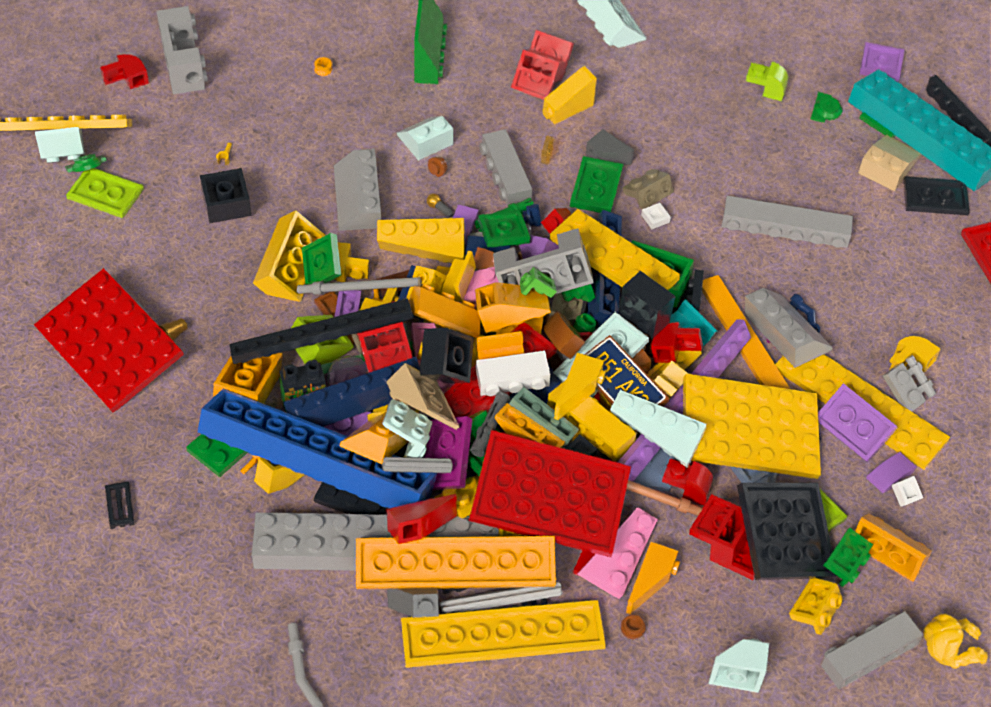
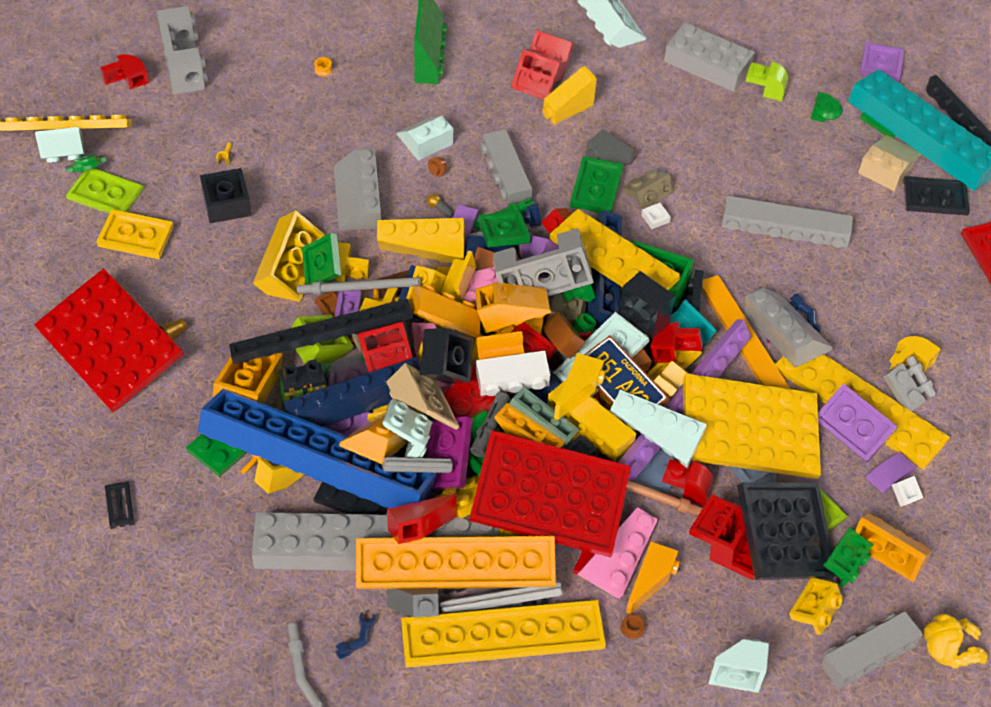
(135, 234): none -> yellow plate
(346, 648): none -> dark blue arm
(539, 281): bright green bracket -> none
(547, 150): clear yellow tile -> none
(709, 56): none -> light grey brick

